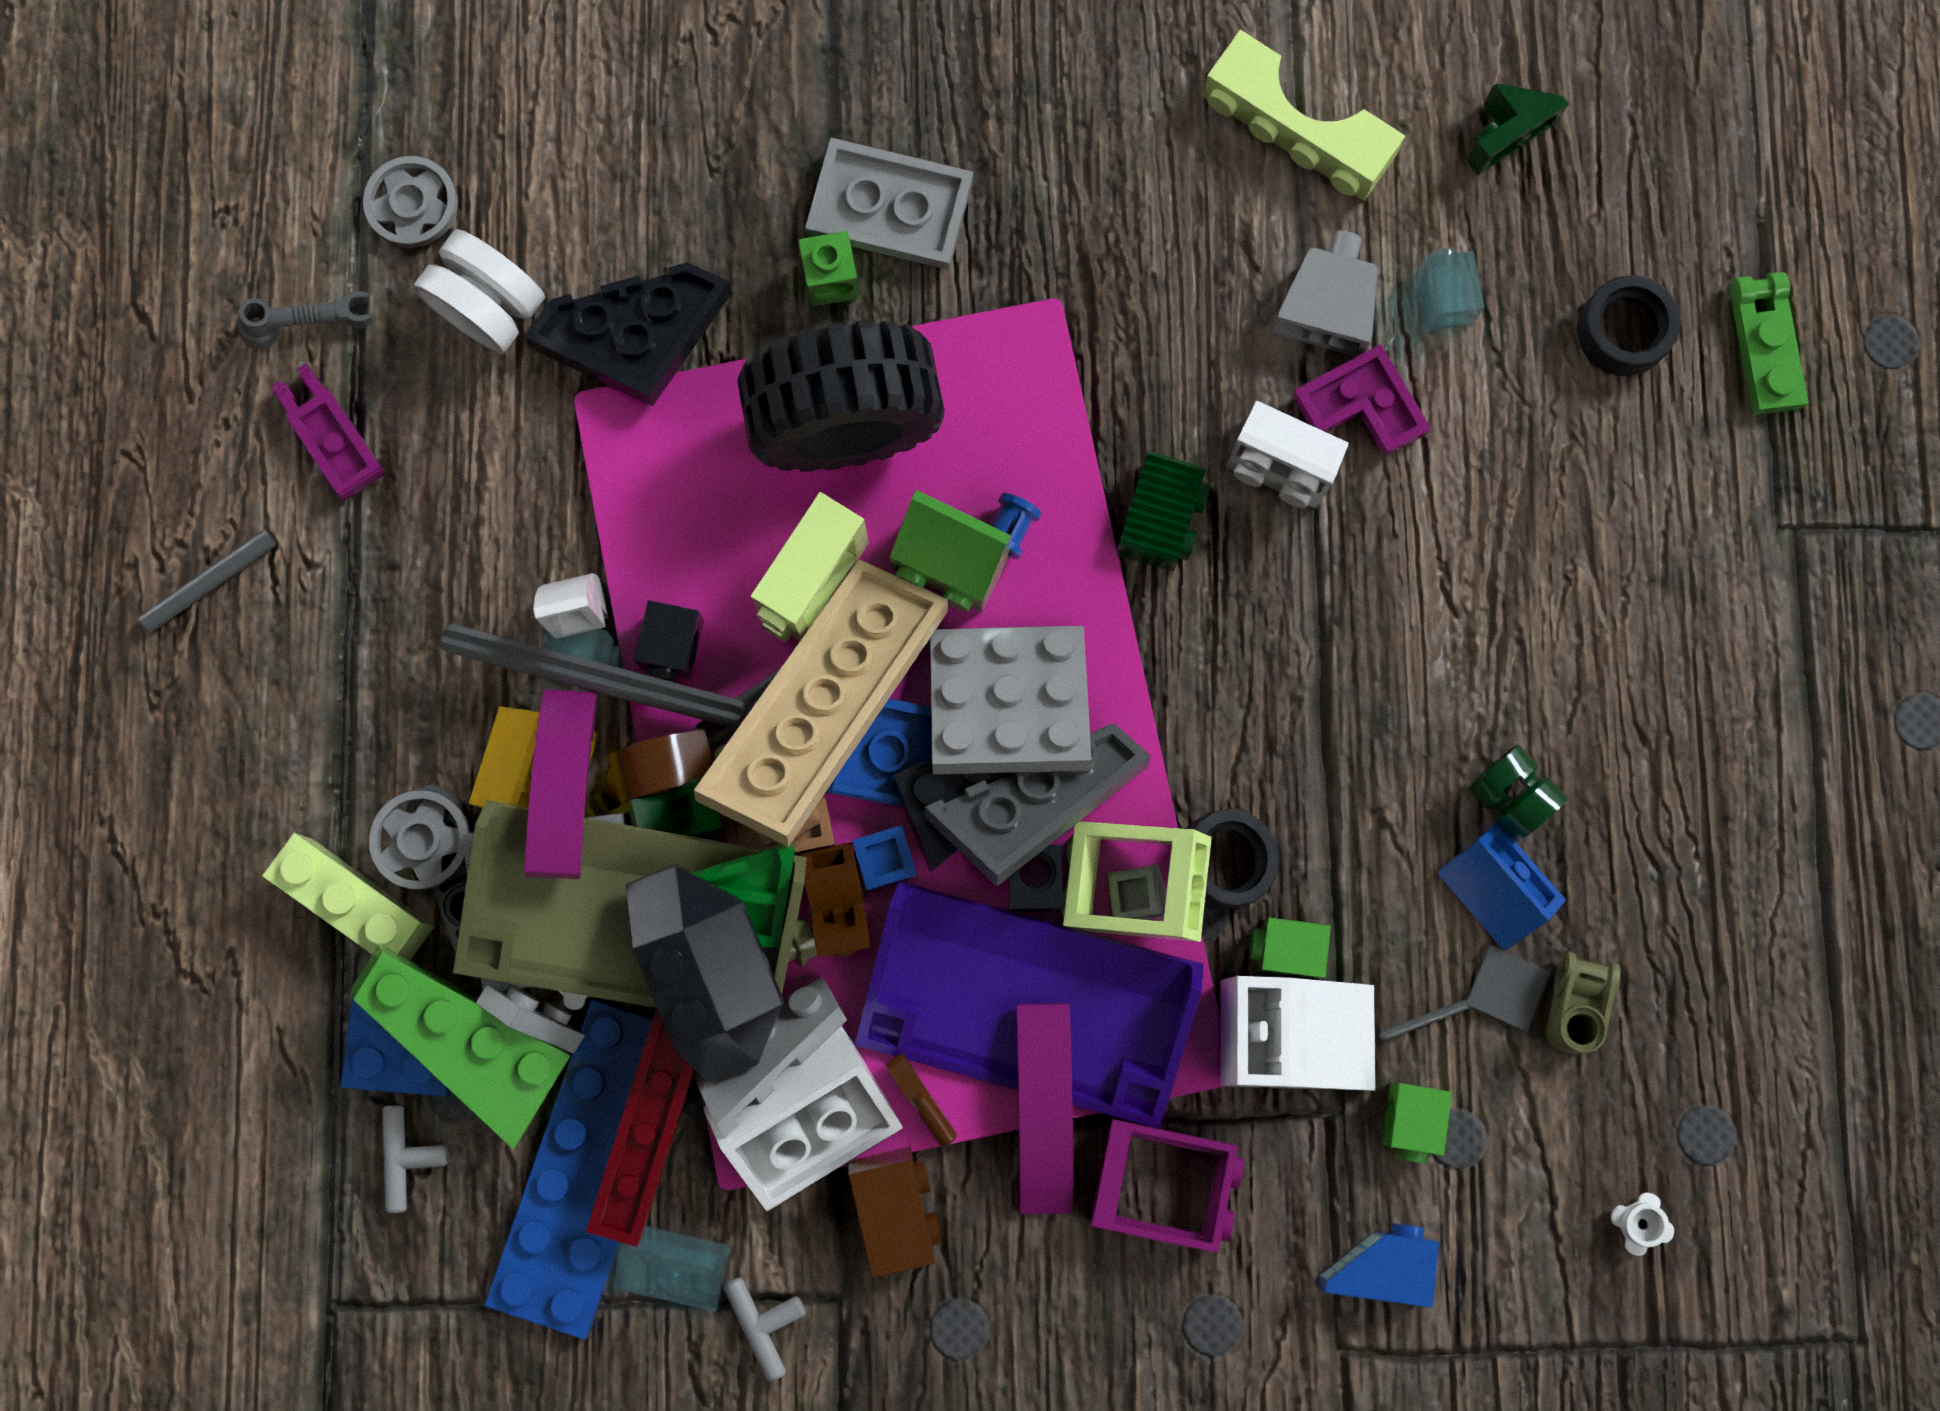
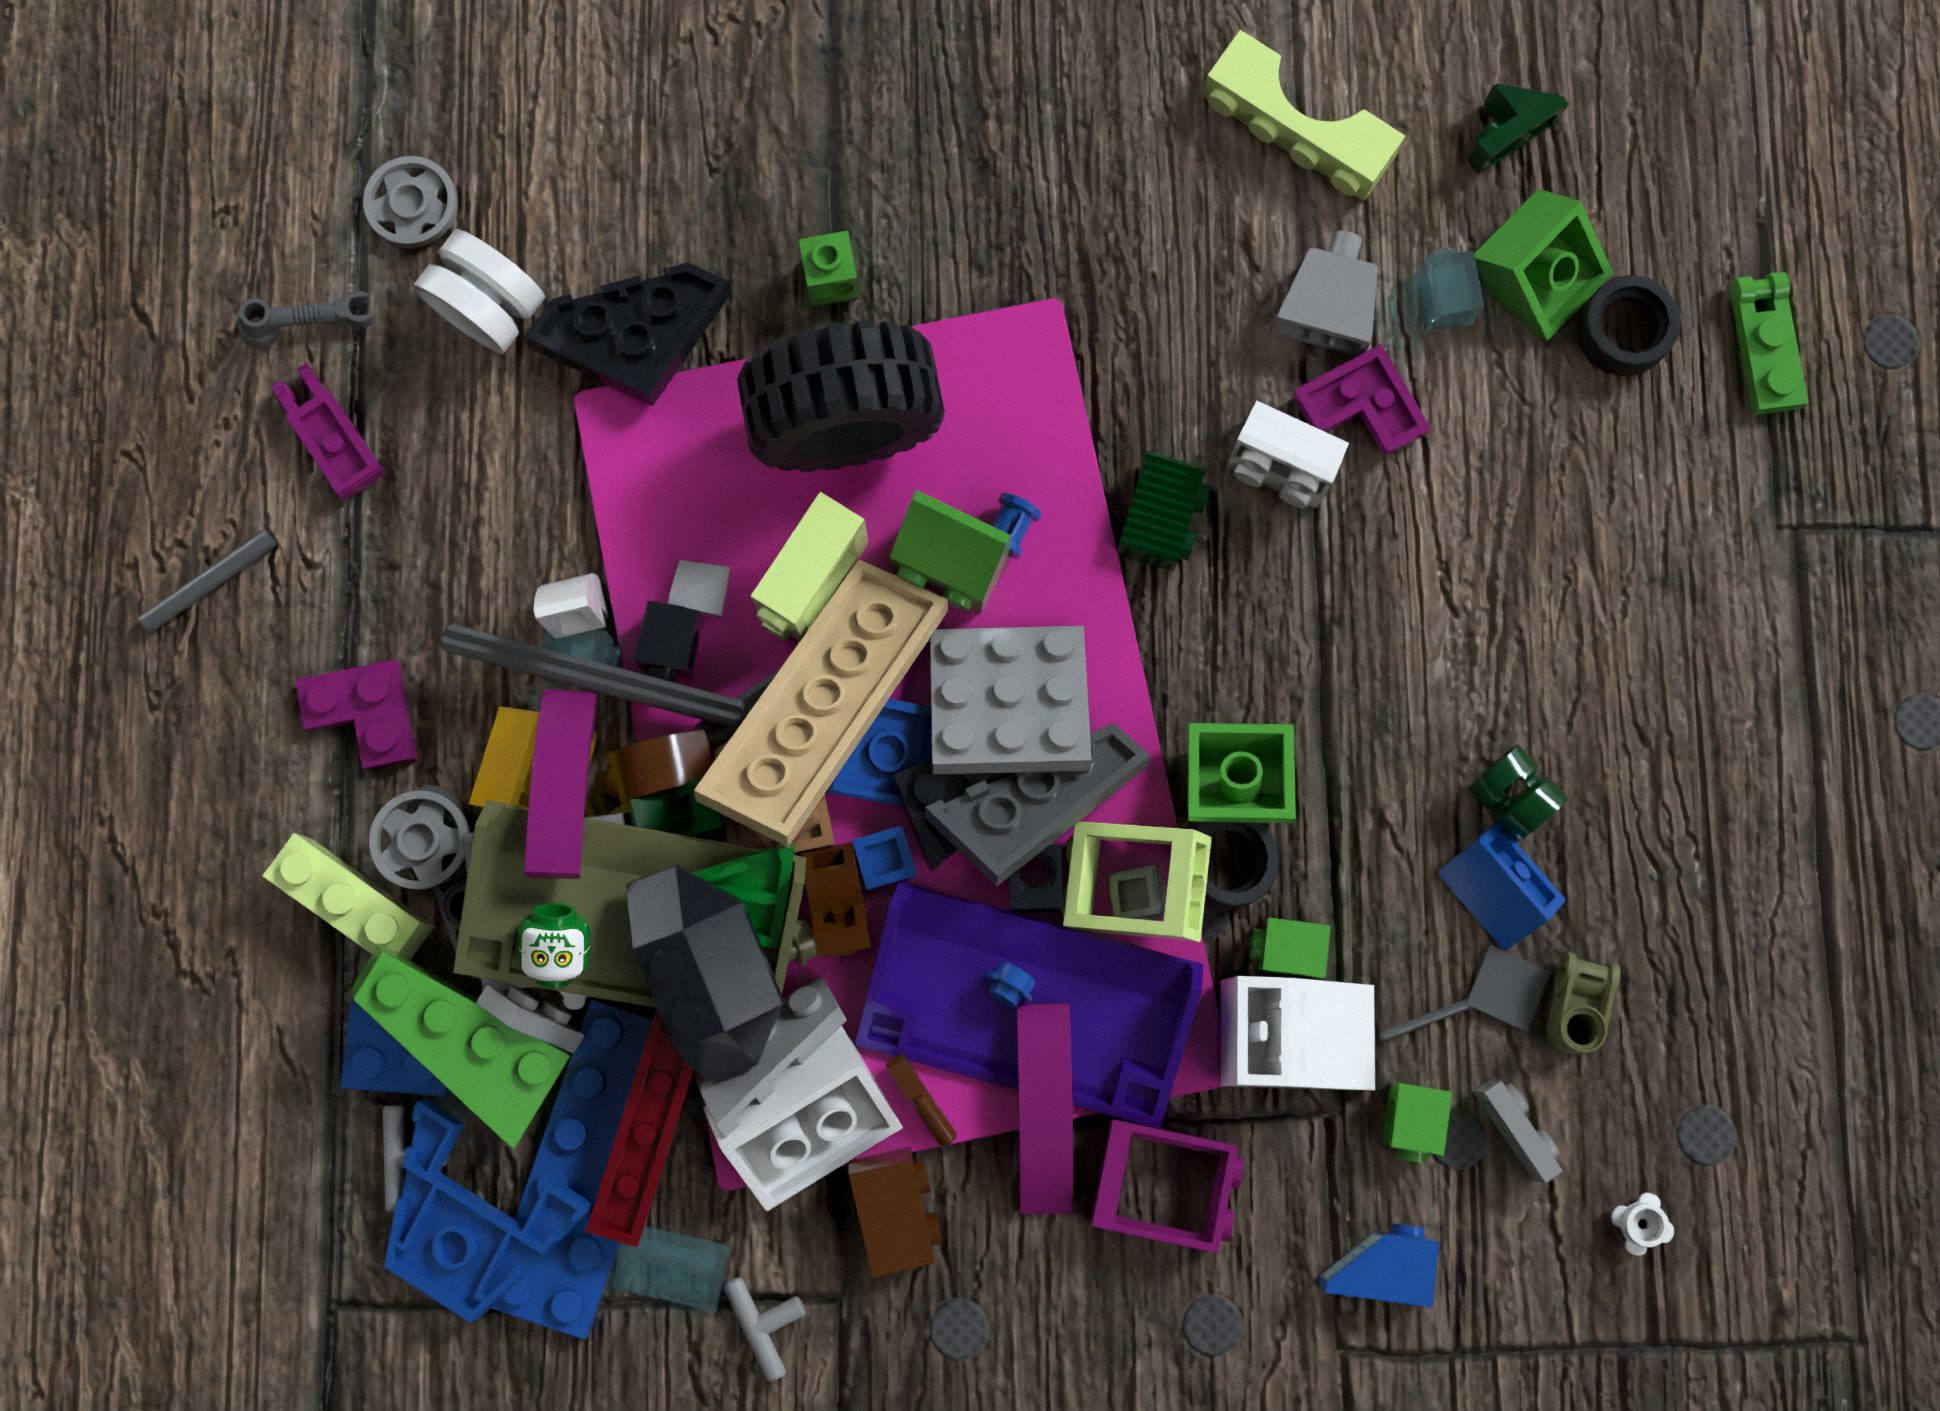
(370, 698): none -> magenta plate
(457, 1242): none -> blue wing
(554, 944): none -> head
(700, 587): none -> light grey slope
(890, 203): light grey plate -> none
(1010, 984): none -> blue plate
(1241, 773): none -> bright green slope
(1532, 1147): none -> light grey plate
(1544, 262): none -> bright green slope

